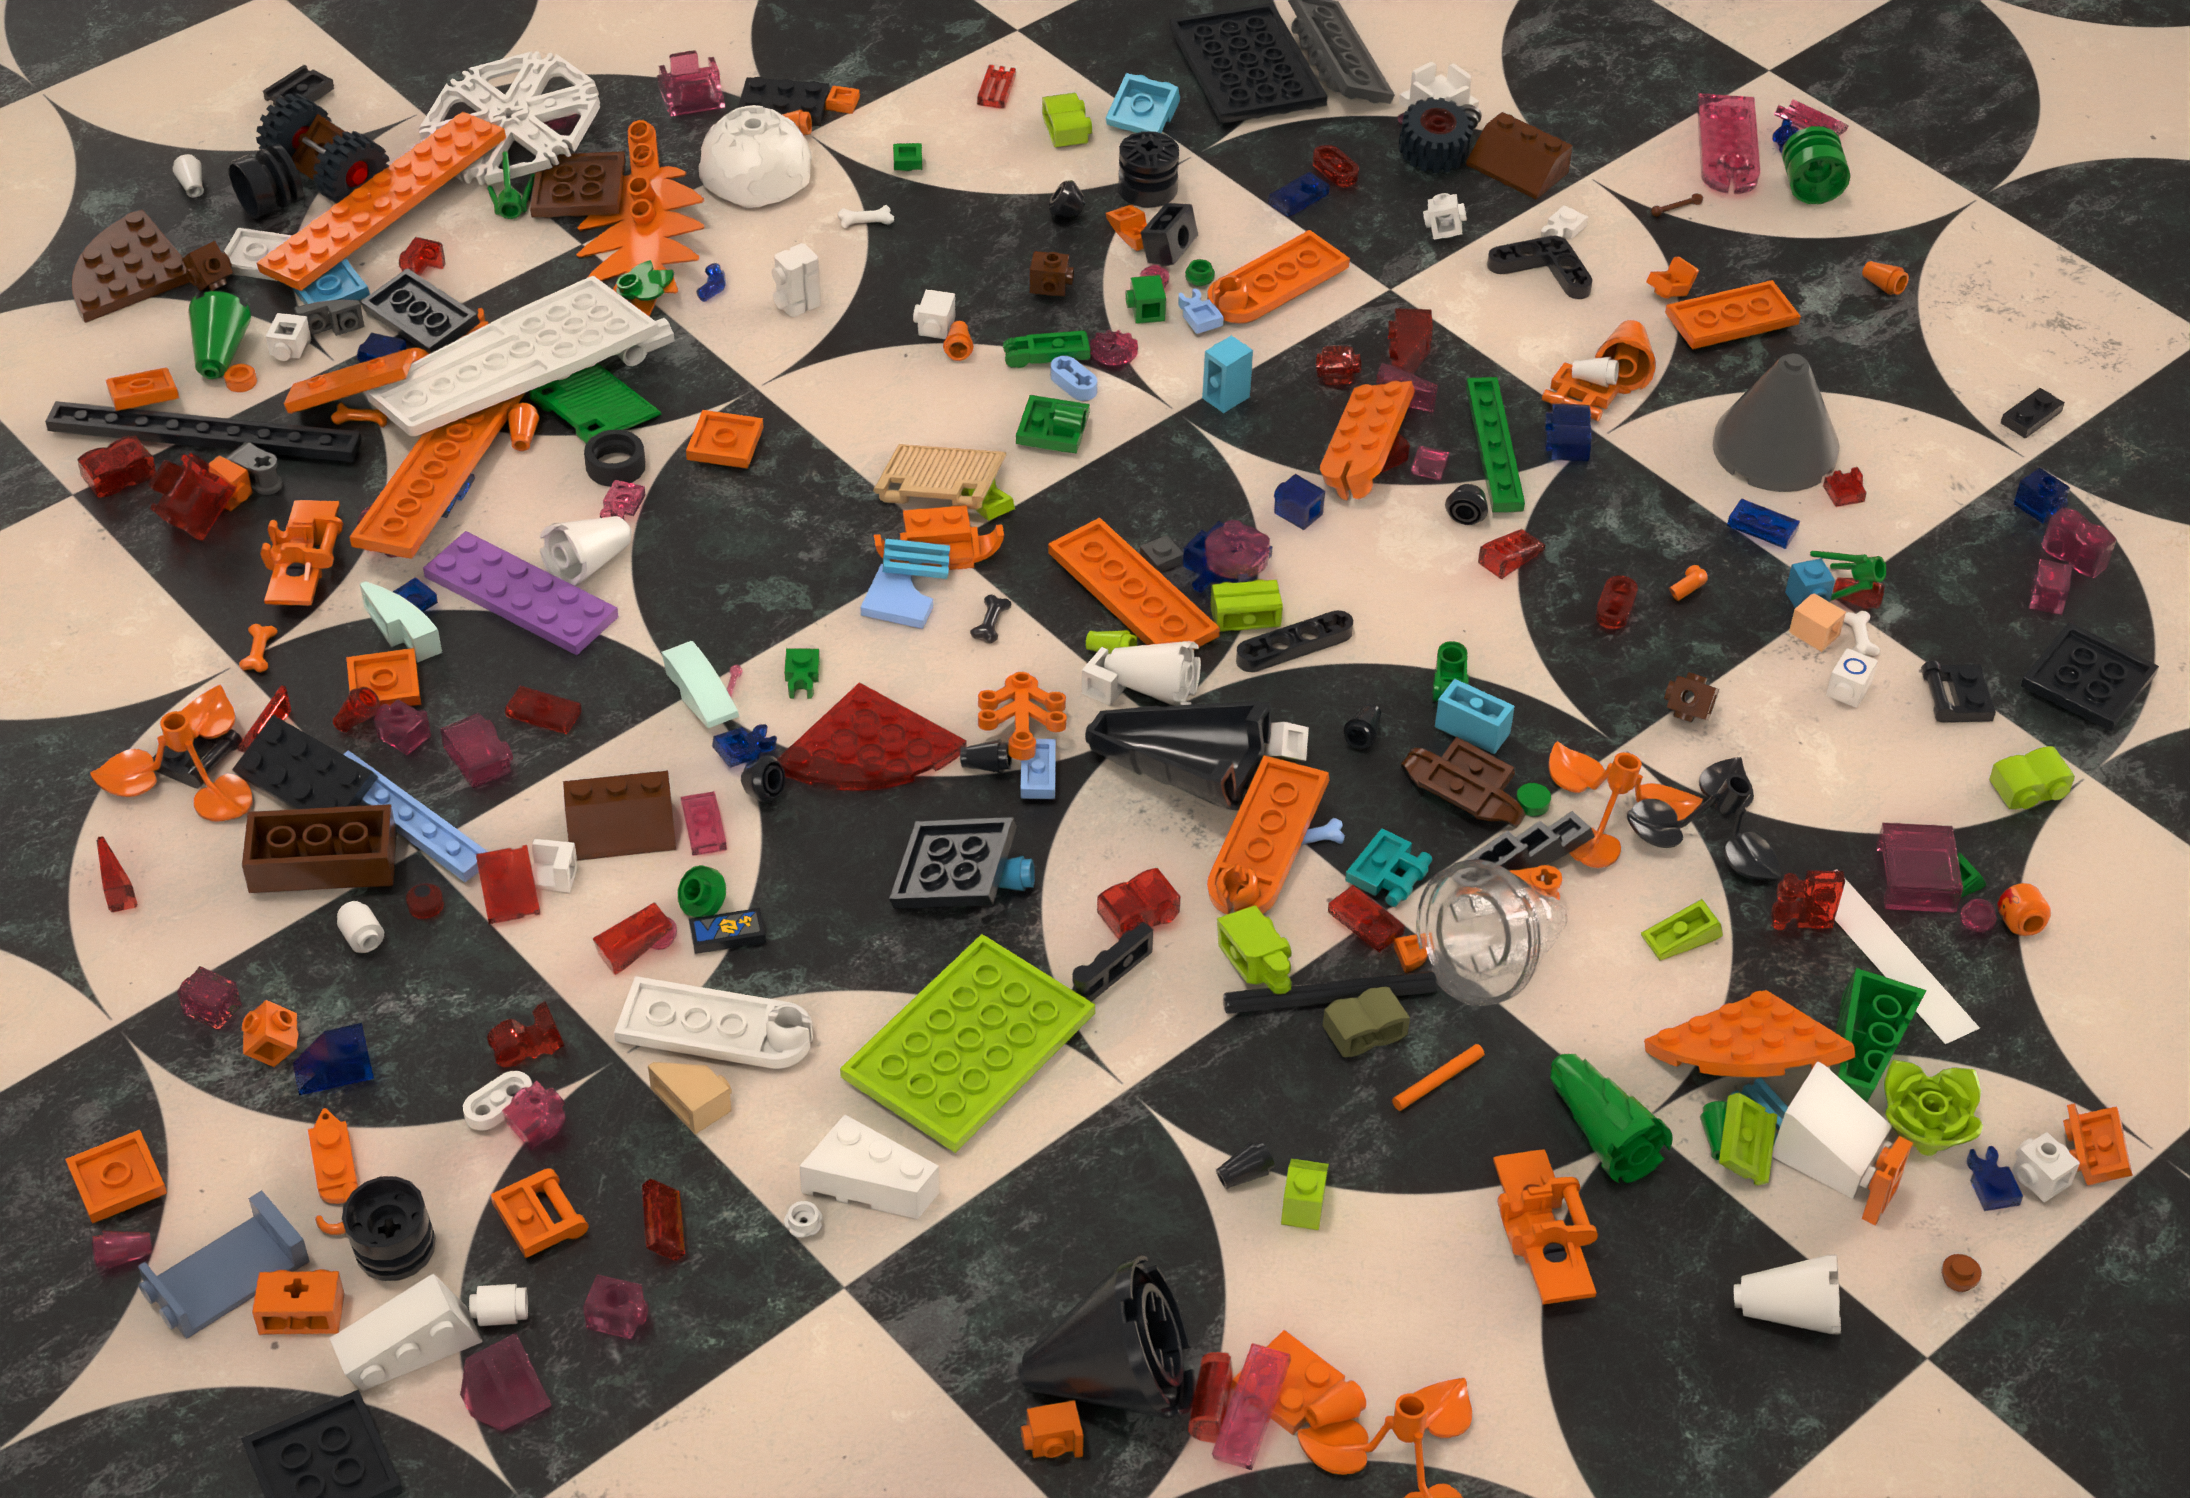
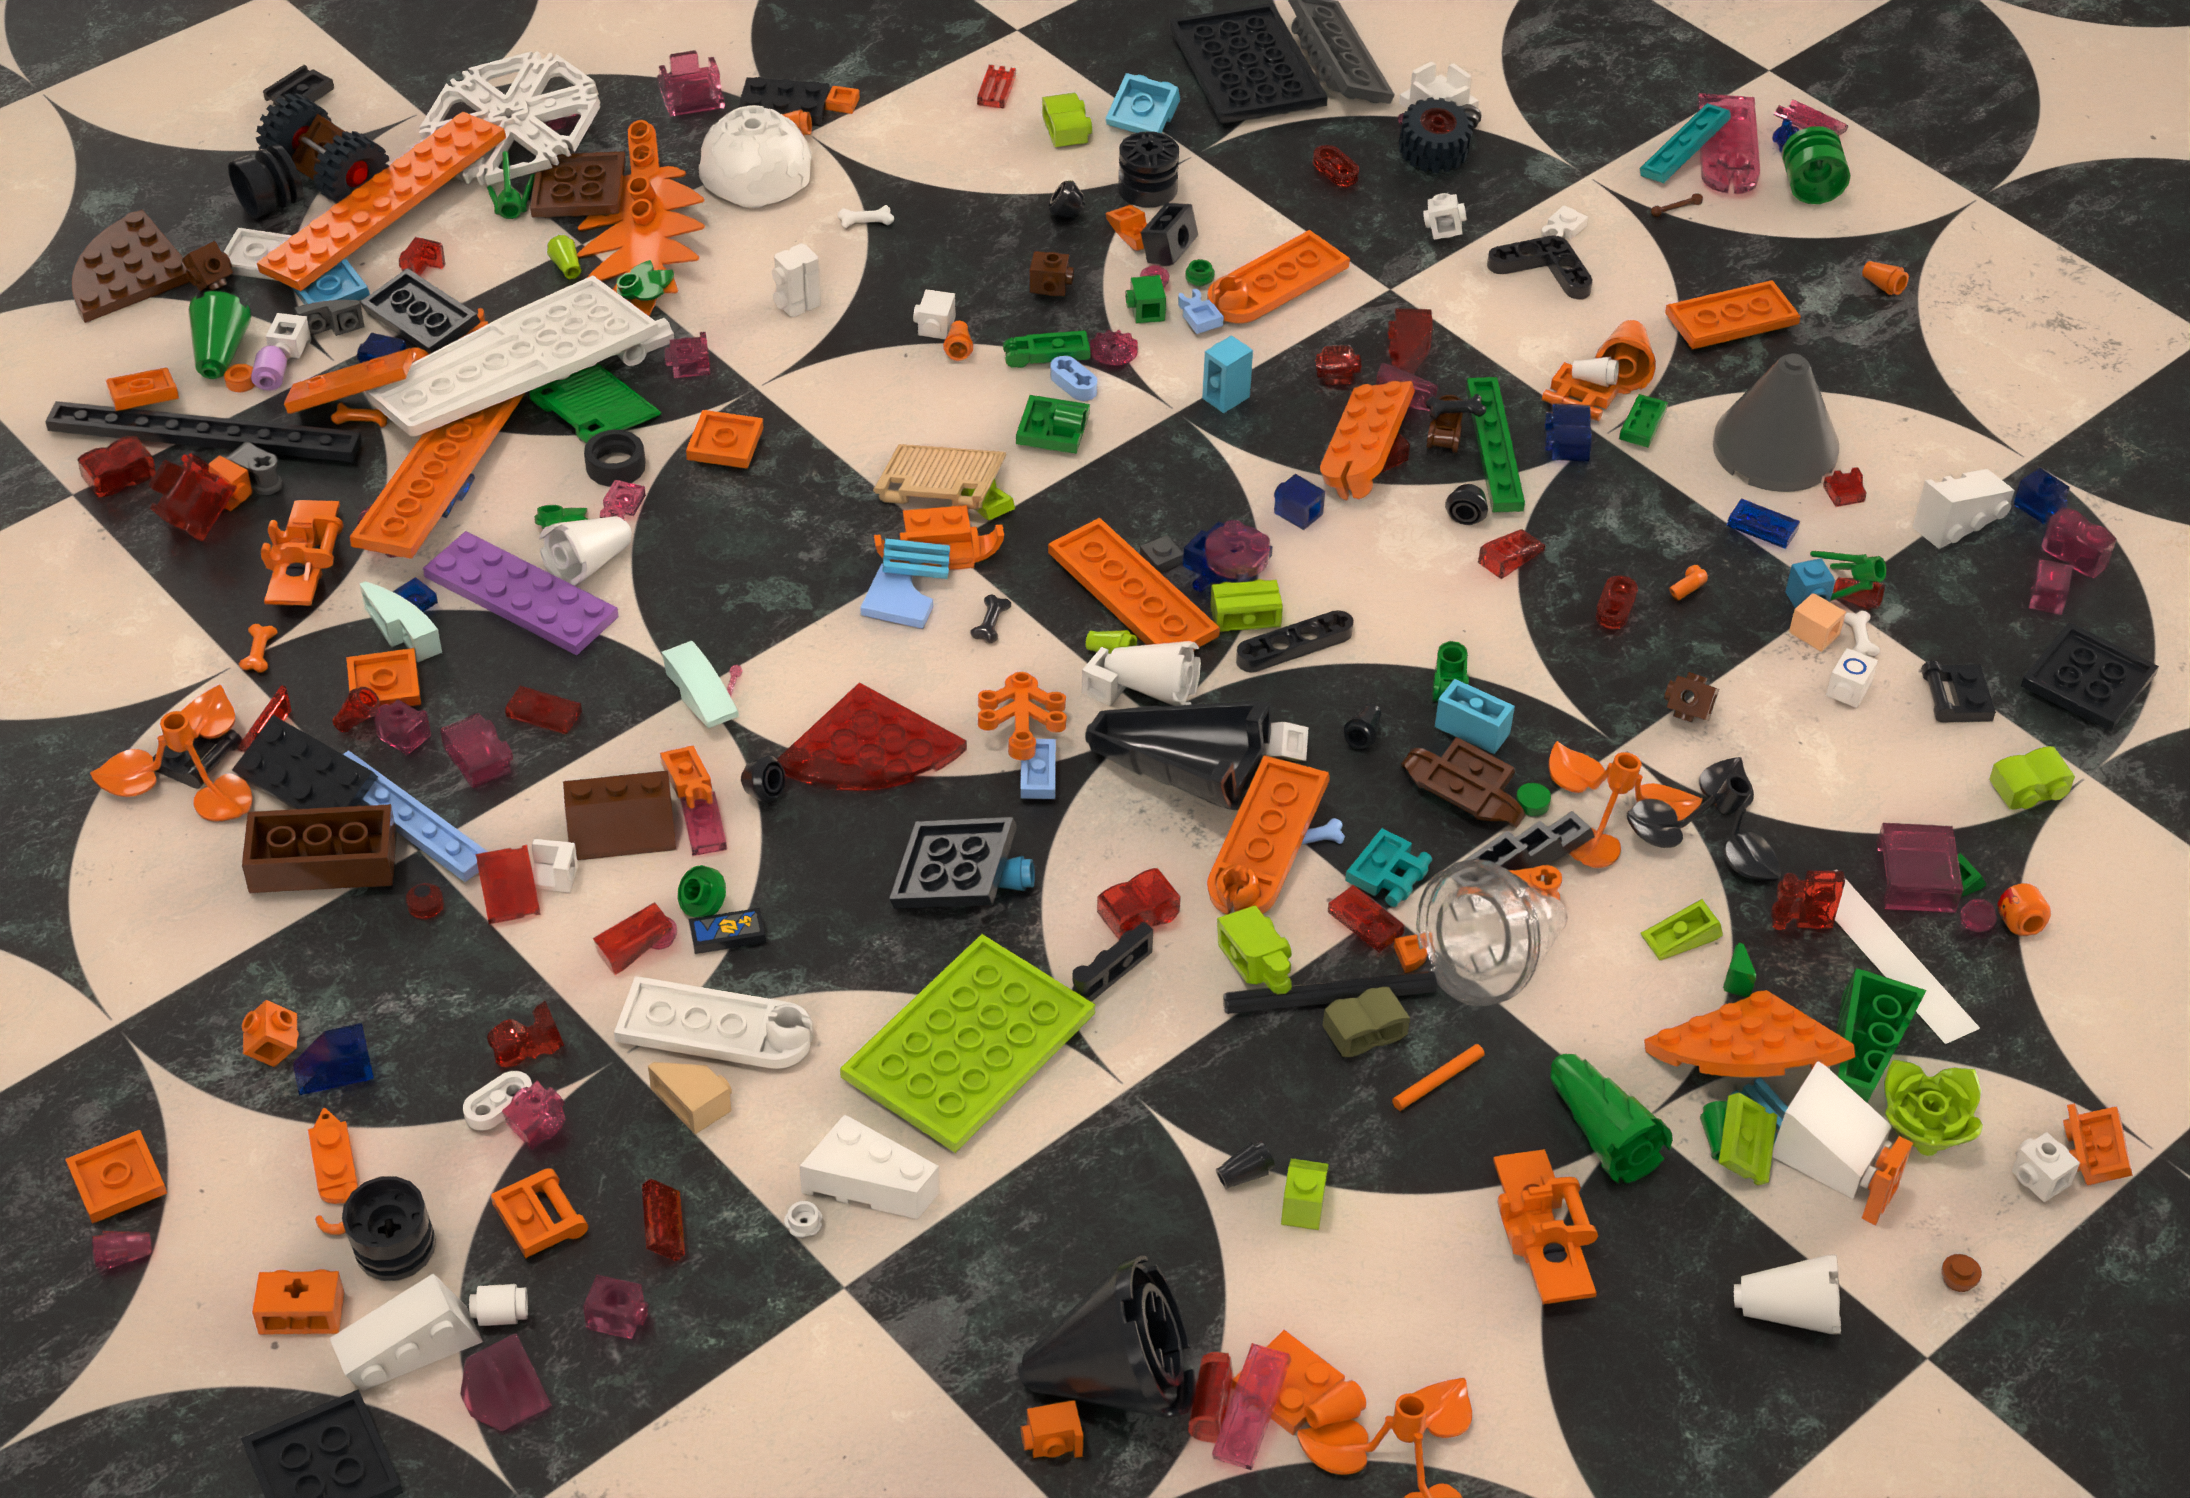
(115, 882): clear red slope -> none
(189, 173): white cone -> none
(209, 998): clear pink brick -> none
(225, 1270): sand blue panel -> none
(269, 368): none -> lavender brick
(359, 927): white brick -> none
(522, 425): orange cone -> none
(553, 514): none -> green plate
(563, 253): none -> lime cone
(687, 774): none -> orange plate
(688, 356): none -> clear pink brick
(715, 282): clear blue arm -> none
(741, 747): clear blue plate -> none
(801, 670): green plate -> none
(907, 156): green plate -> none
(986, 756): black cone -> none
(1298, 194): clear blue plate -> none
(1430, 462): clear pink tile -> none
(1440, 407): none -> black piece
(1446, 429): none -> reddish brown piece
(1520, 155): reddish brown slope -> none
(1643, 420): none -> green plate
(1674, 281): orange bracket -> none
(1685, 143): none -> teal tile
(1740, 973): none -> green slope
(1961, 506): none -> white wedge
(1993, 1185): clear blue plate -> none
(2032, 412): black plate -> none

